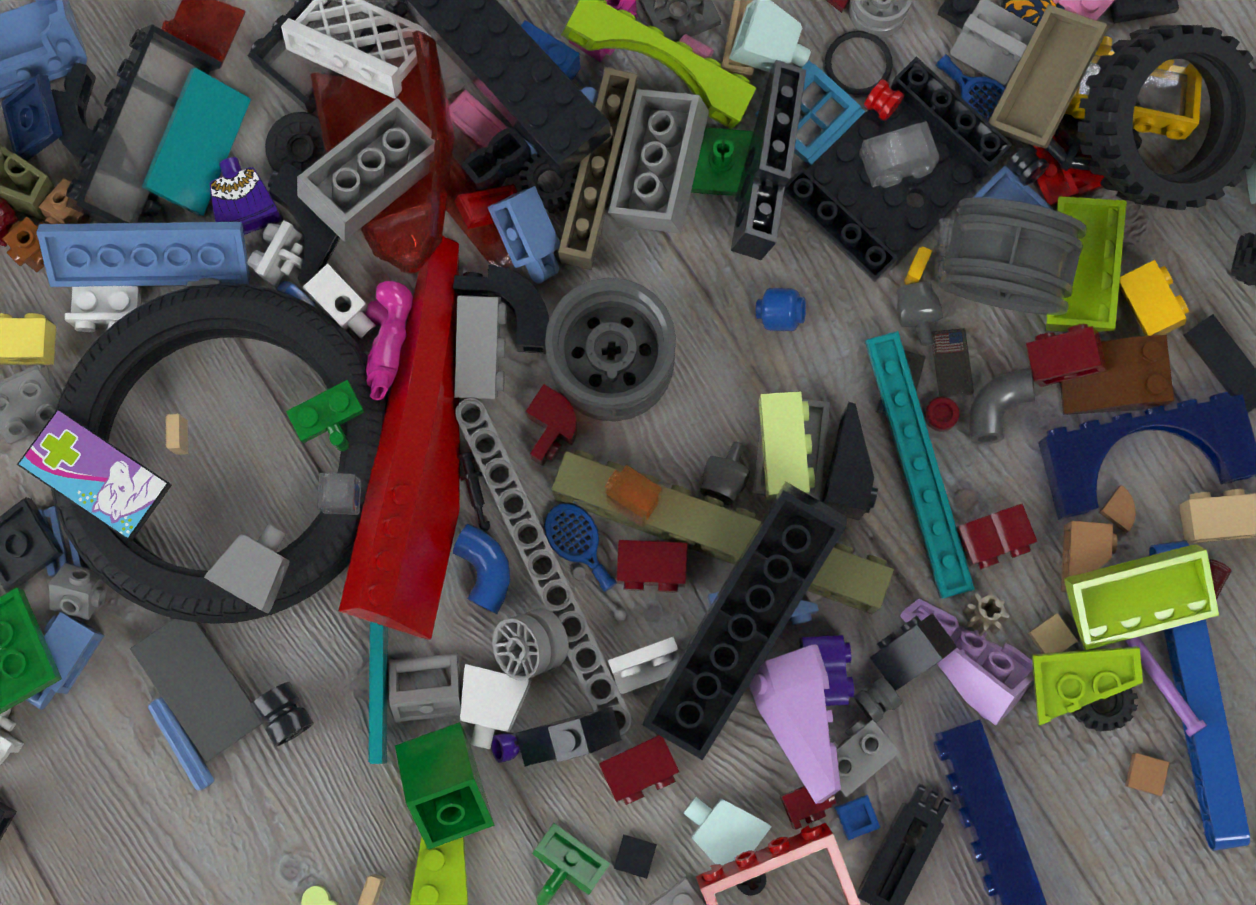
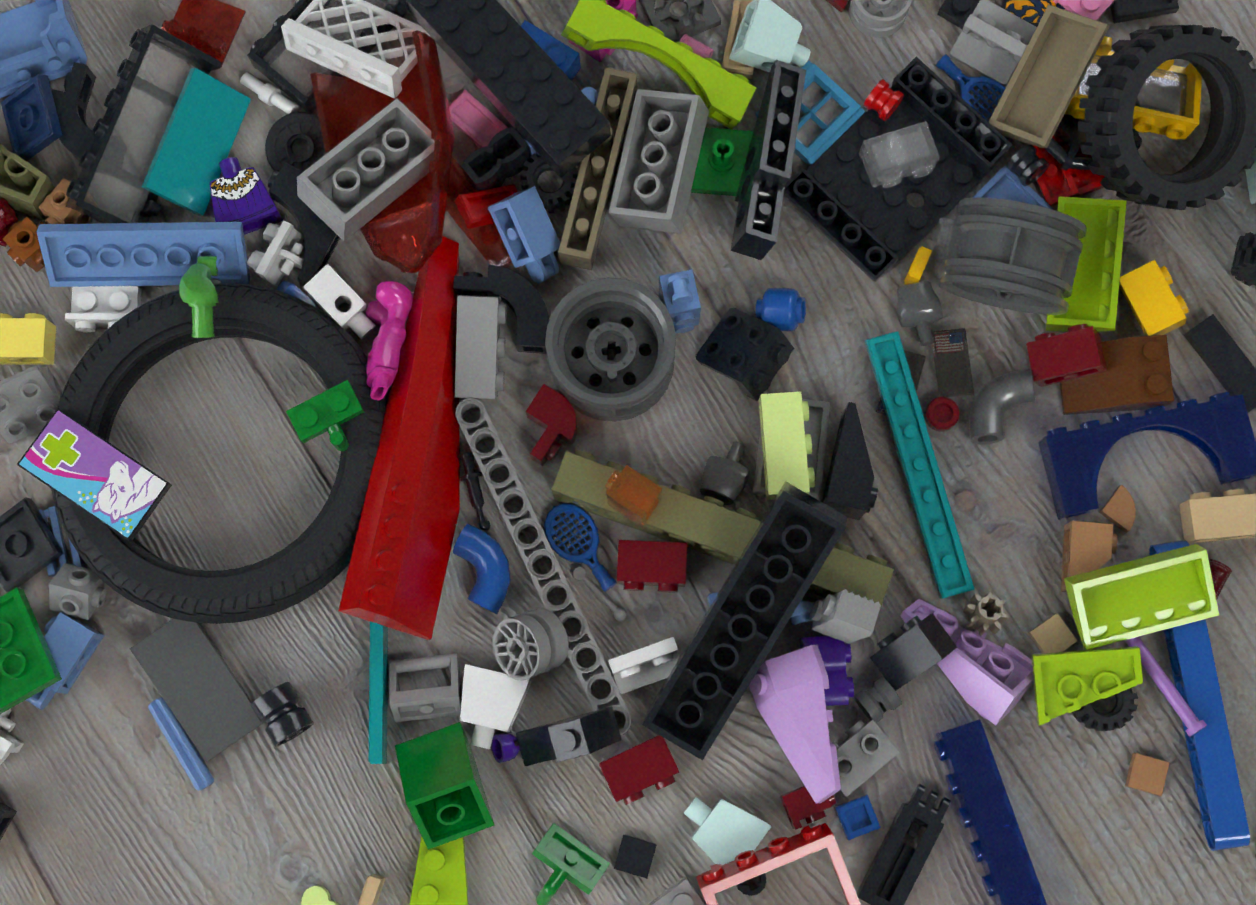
(177, 434): tan tile -> none
(201, 295): none -> bright green arm
(252, 569): light grey torso -> none
(269, 94): none -> white bar
(339, 493): clear brick -> none
(681, 299): none -> medium blue brick
(745, 351): none -> black bracket
(845, 616): none -> light grey brick
(858, 34): black tyre -> none
(997, 535): dark red brick -> none

